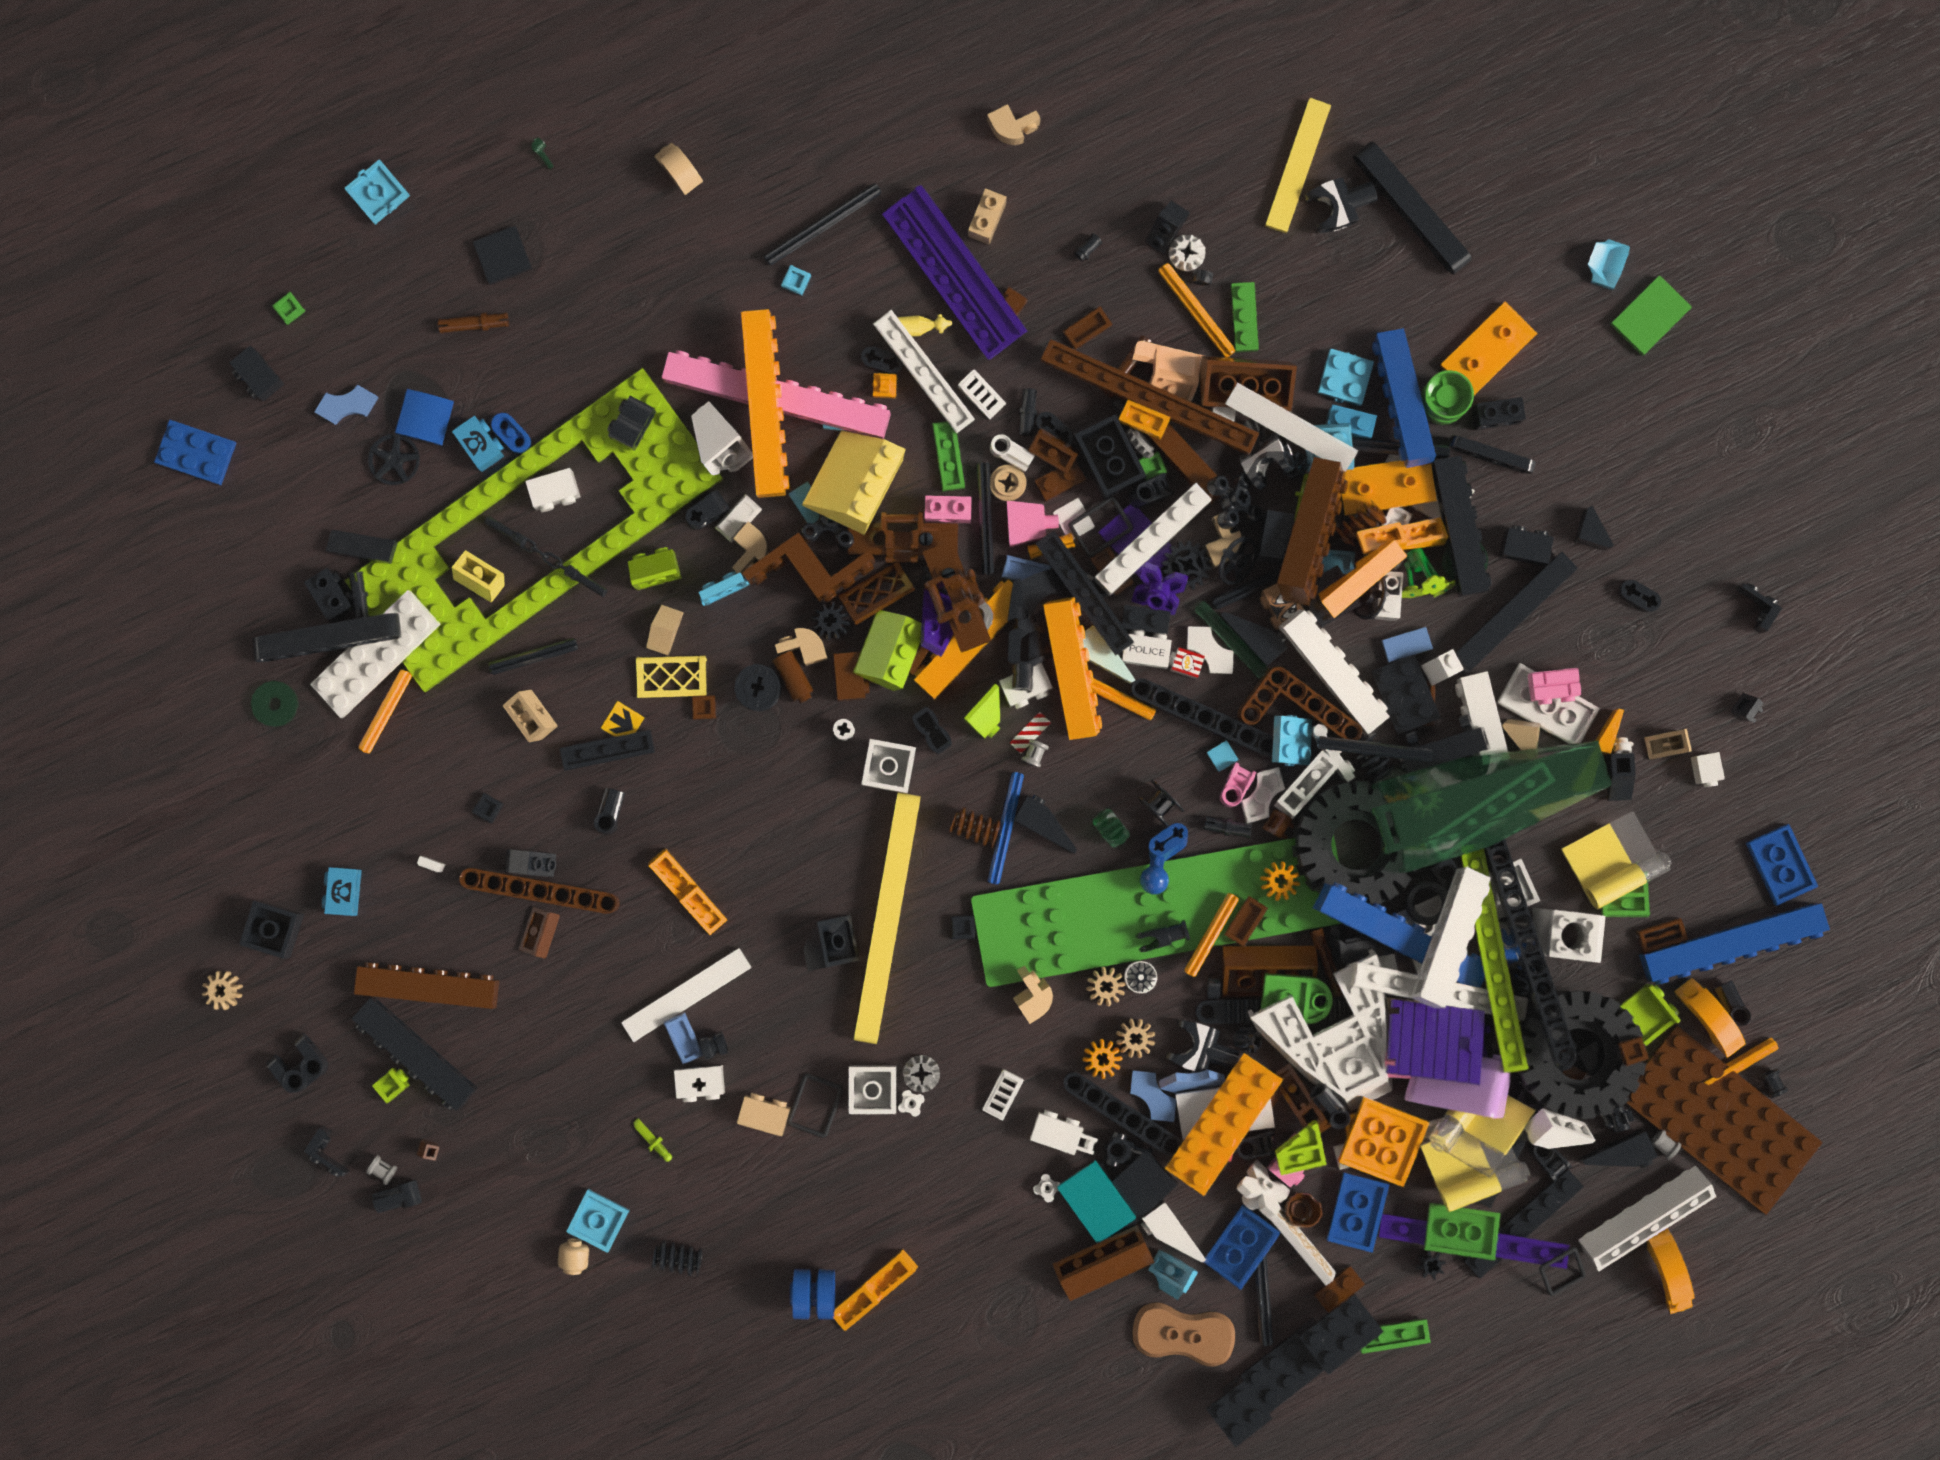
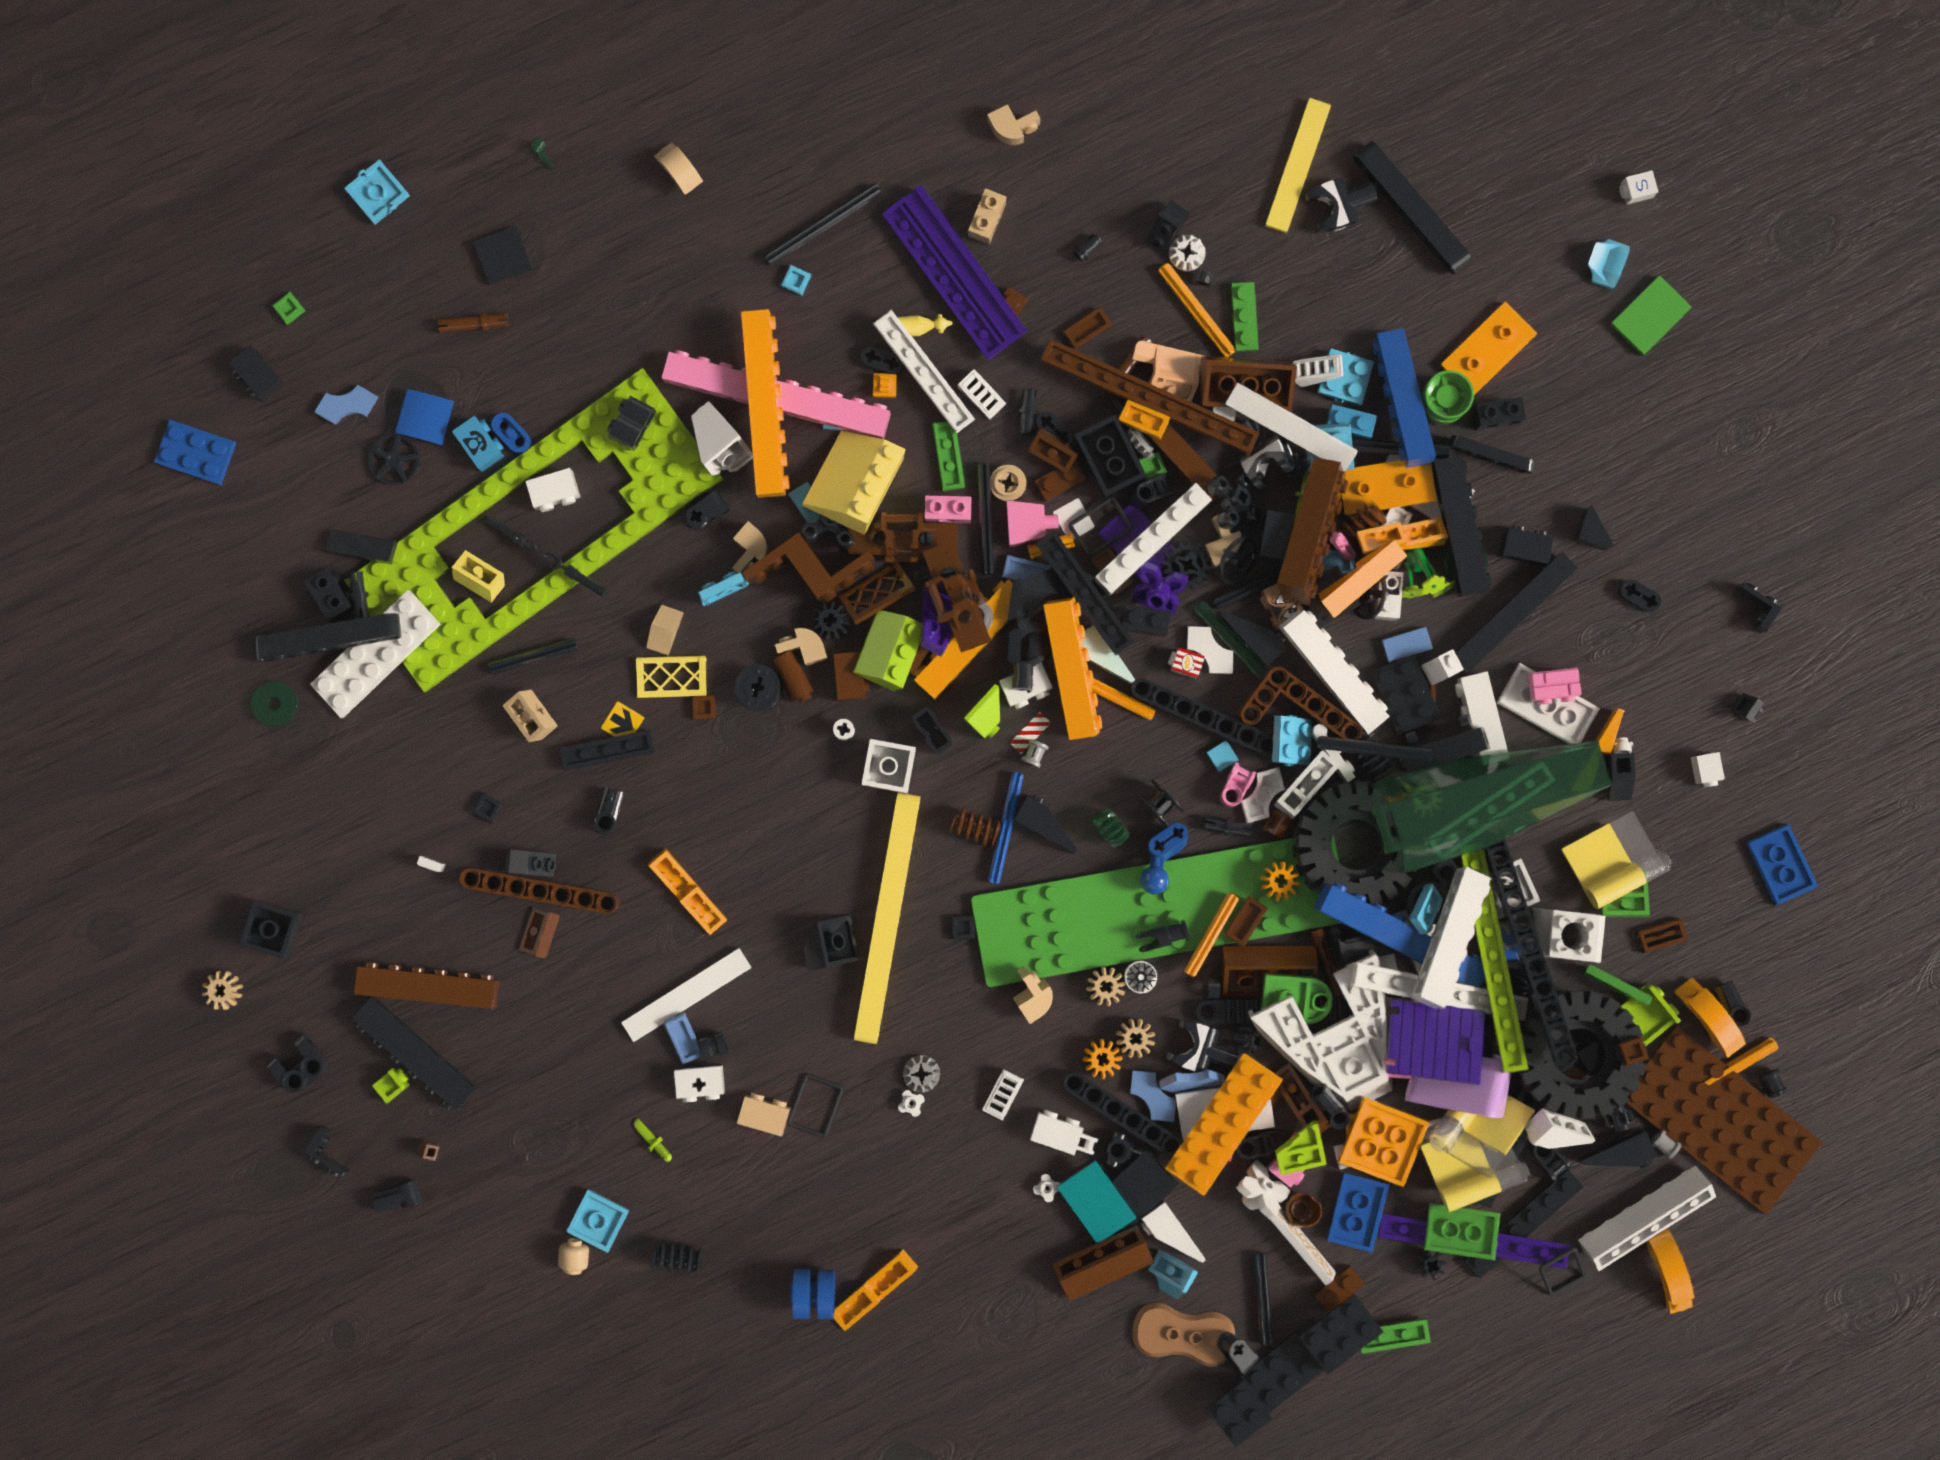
(342, 891): dark azure brick -> none
(381, 1170): light grey bush -> none
(385, 711): light orange axle -> none
(653, 569): lime slope -> none
(737, 517): white tile -> none
(872, 1089): white brick -> none
(1013, 454): white piece -> none
(1148, 650): white brick -> none
(1237, 1352): none -> black piece
(1241, 1247): blue tile -> none
(1304, 369): none -> white slope
(1342, 546): none -> bright pink axle
(1426, 909): none -> medium azure plate
(1523, 733): tan slope -> none
(1618, 985): none -> bright green tile
(1638, 187): none -> white brick
(1668, 744): tan slope -> none
(1735, 942): blue brick -> none

